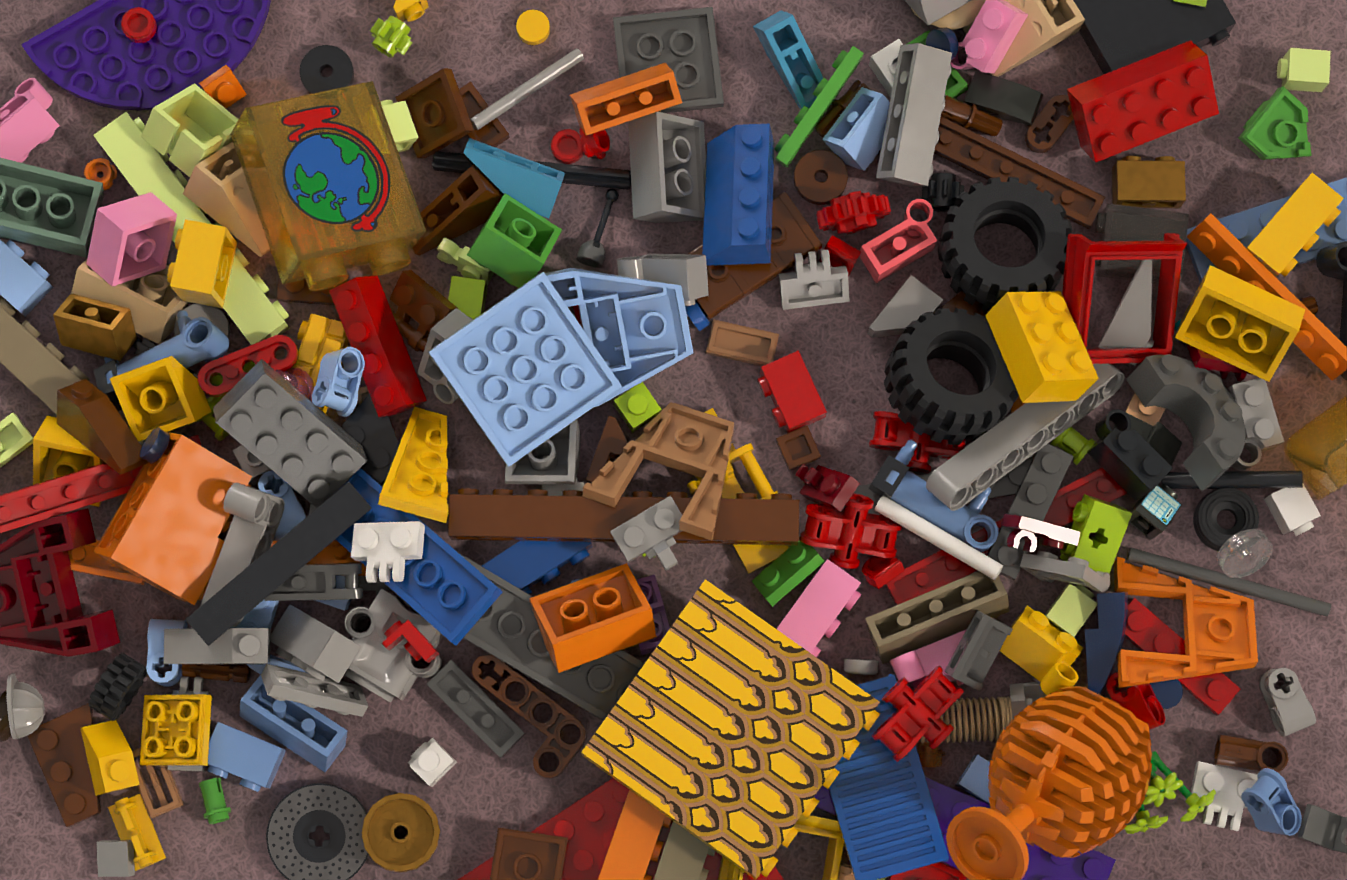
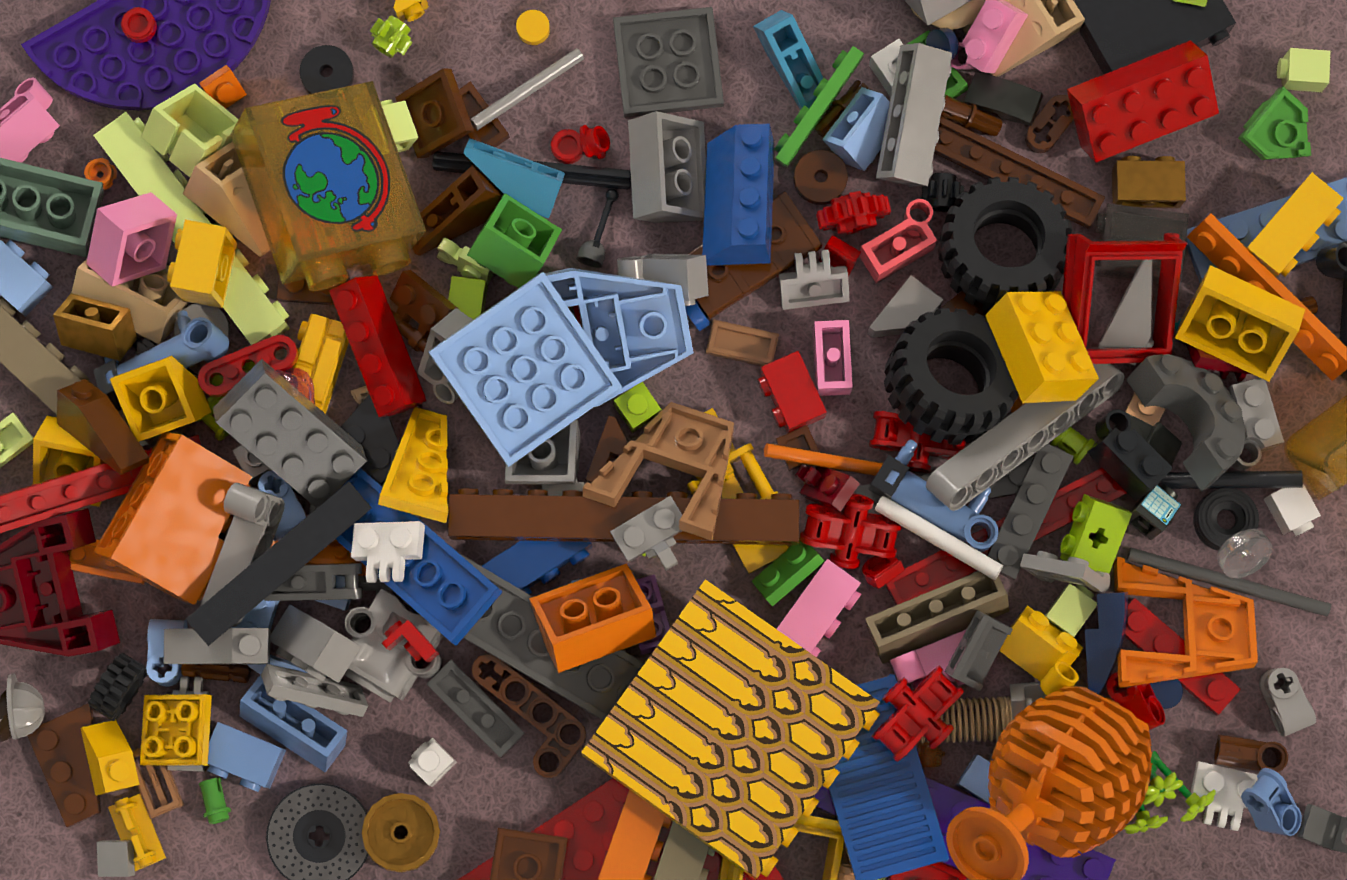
(154, 445): dark blue tile -> none
(339, 386): light blue piece -> none
(626, 98): orange brick -> none
(822, 459): none -> orange bar
(832, 357): none -> bright pink brick
(861, 666): light grey tile -> none
(1029, 529): plate -> none

